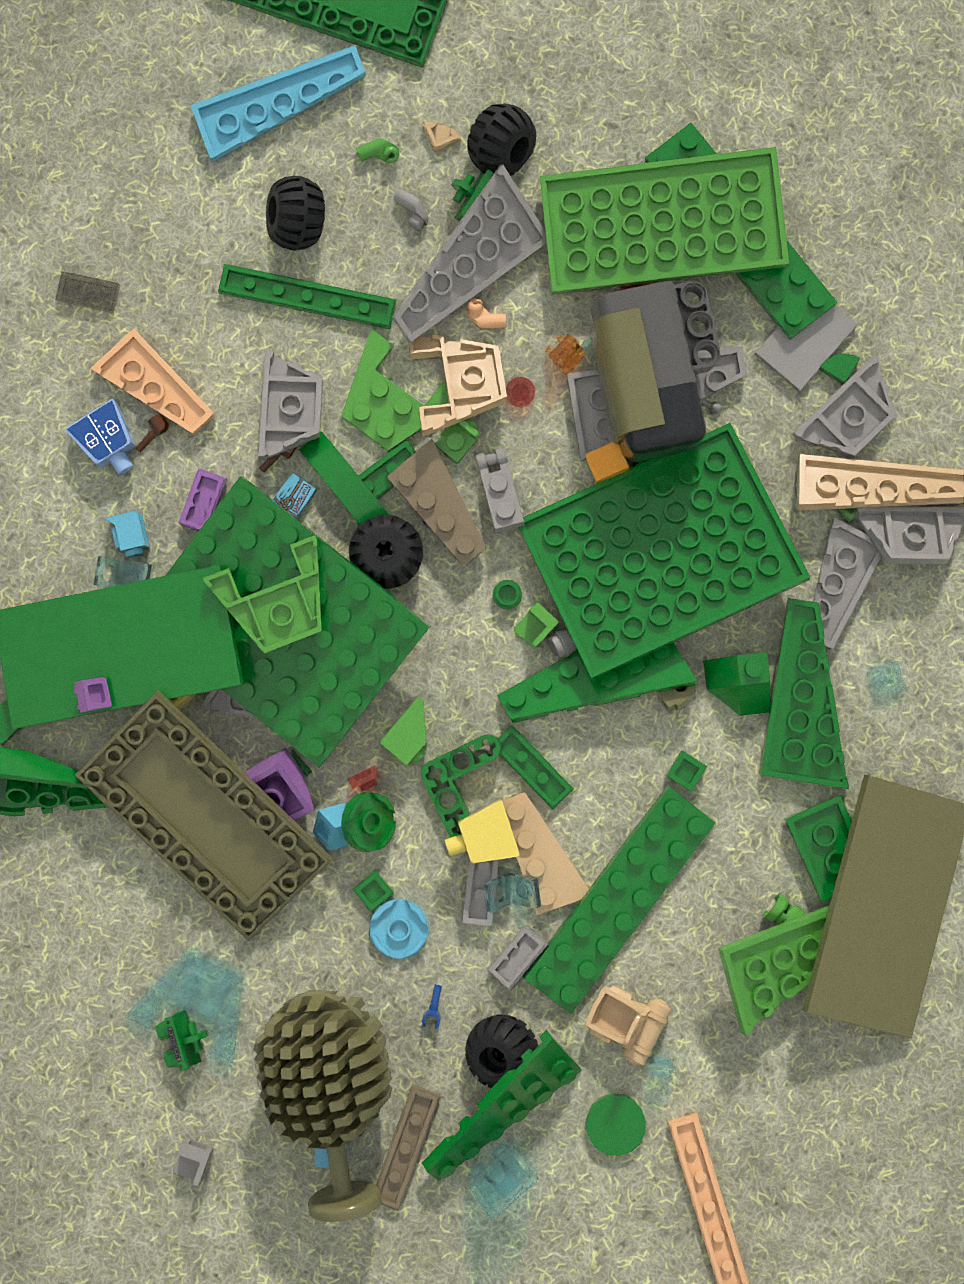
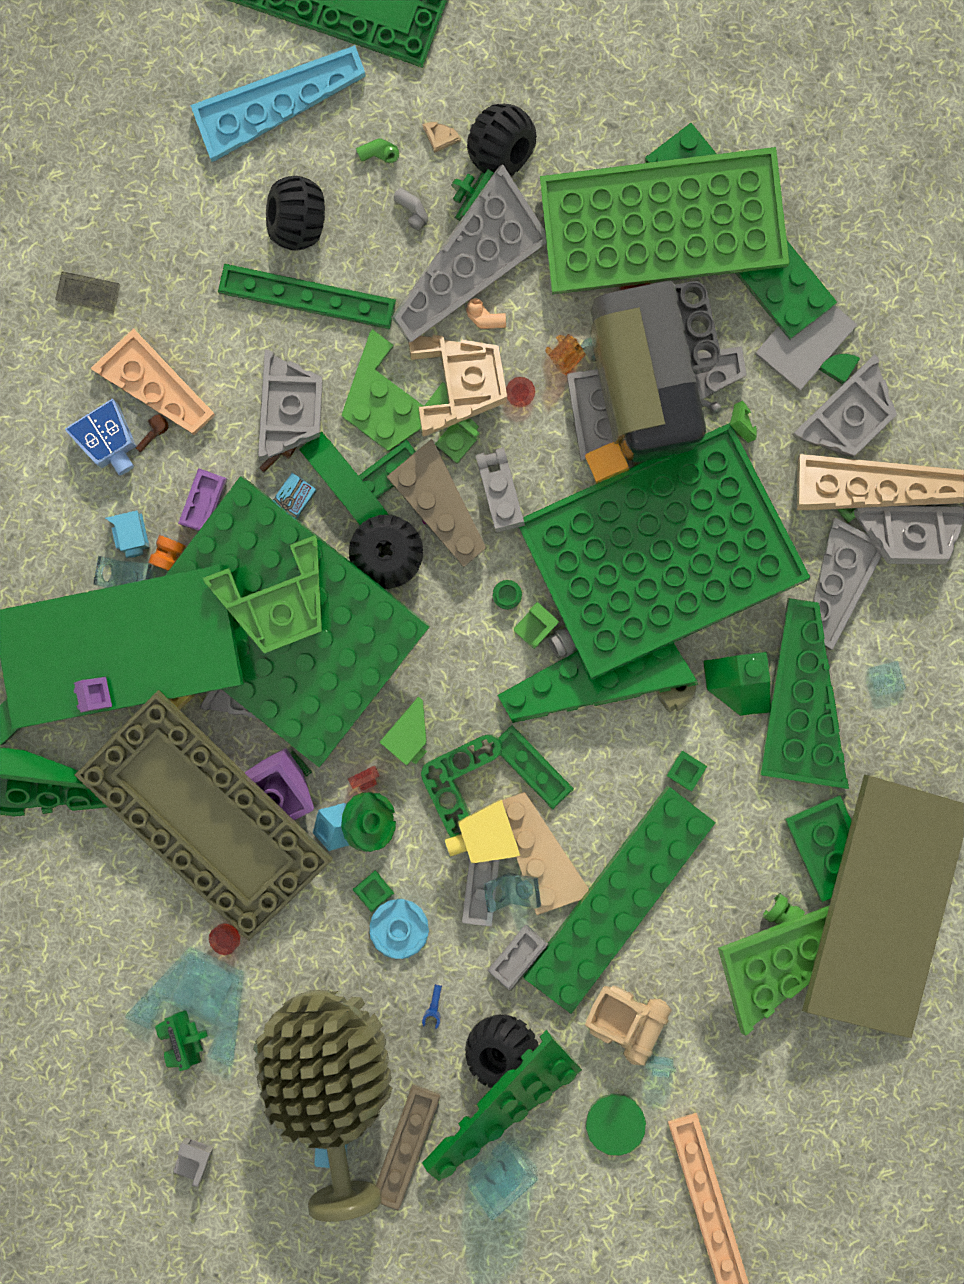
(166, 553): none -> orange wheel
(224, 939): none -> clear red tile
(741, 422): none -> bright green tile

